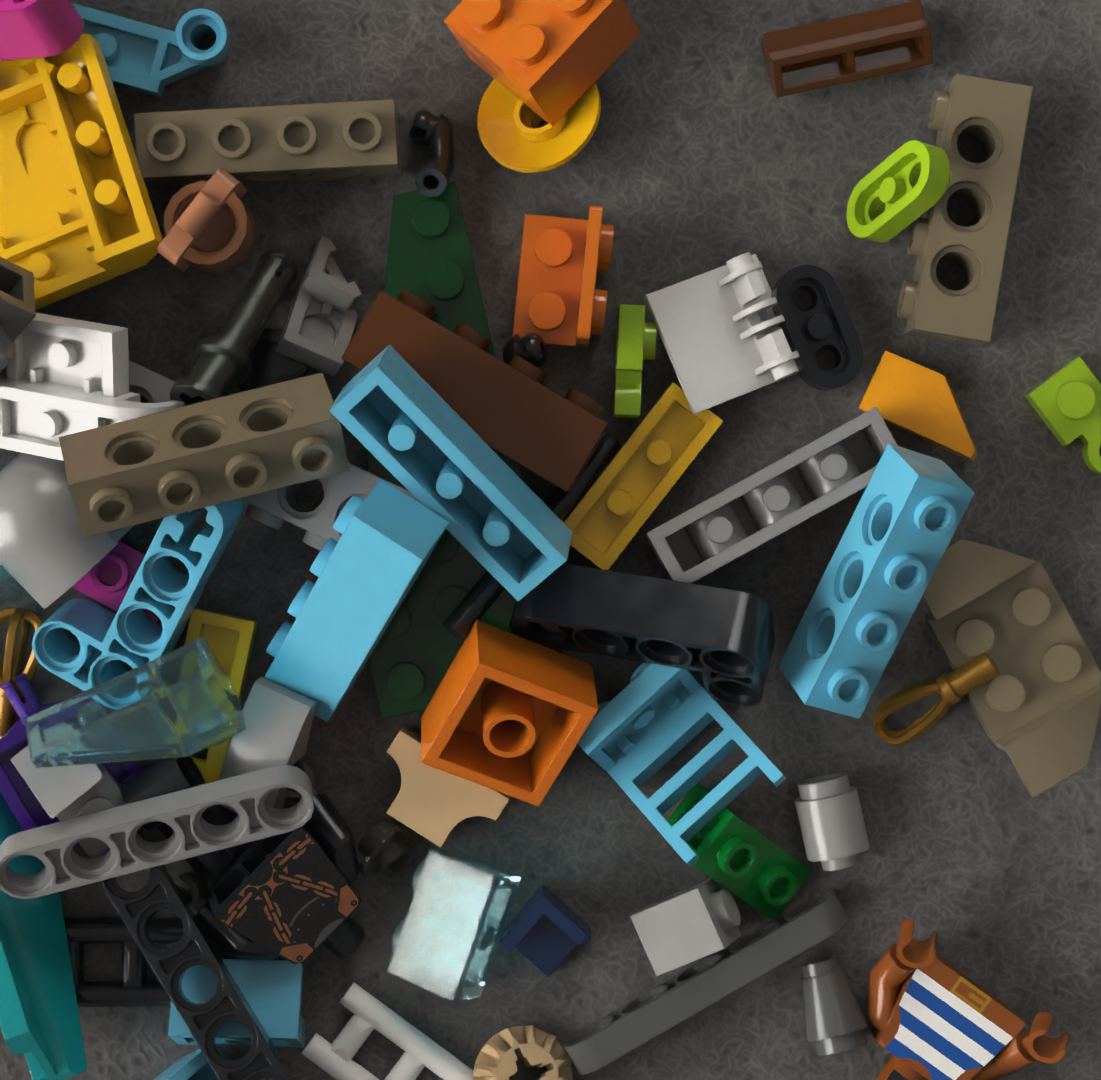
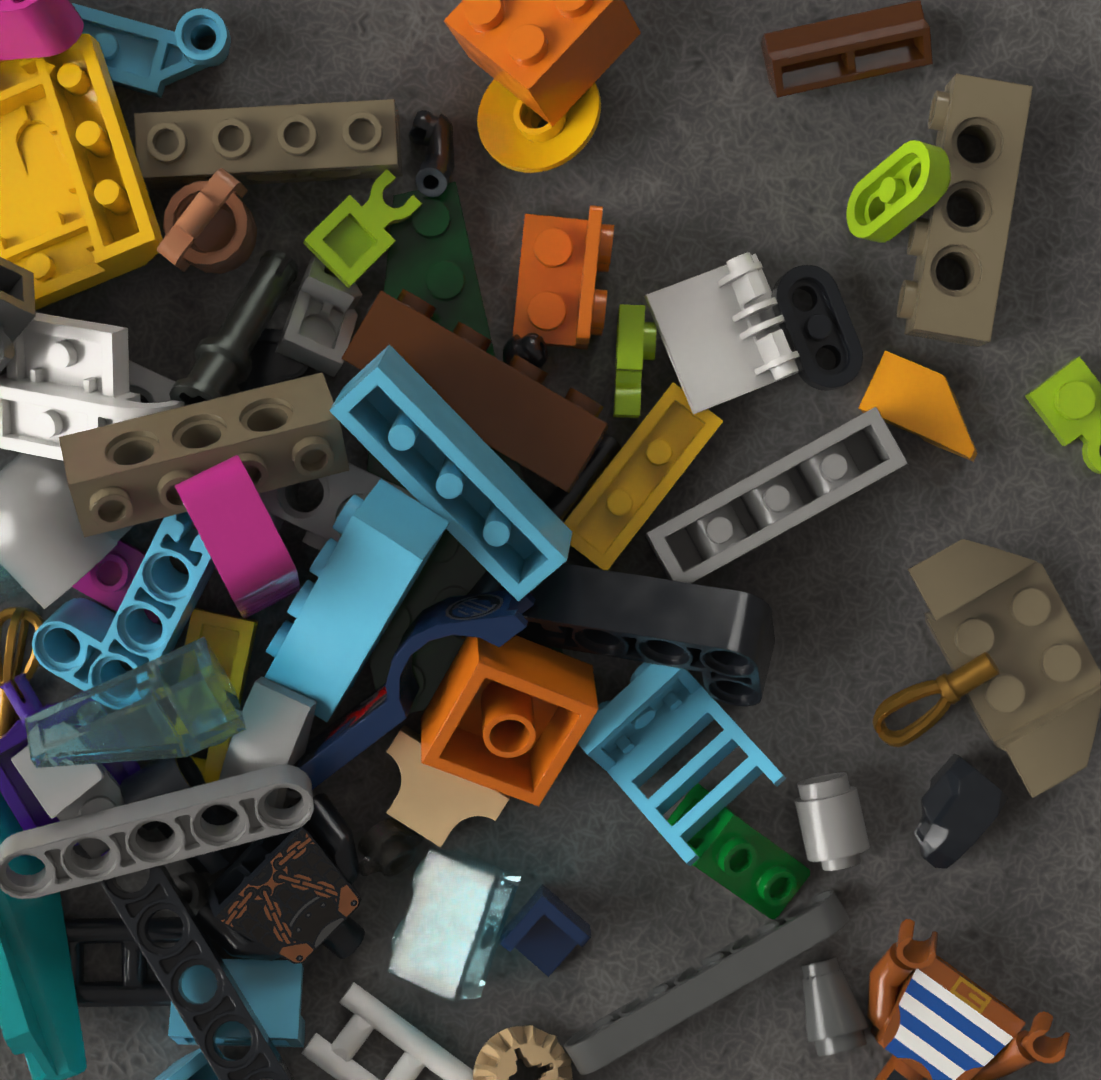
(240, 536): none -> dark pink beam
(356, 234): none -> lime plate
(486, 615): none -> dark blue piece
(687, 925): light grey brick -> none
(875, 580): medium azure brick -> none
(956, 812): none -> black rock

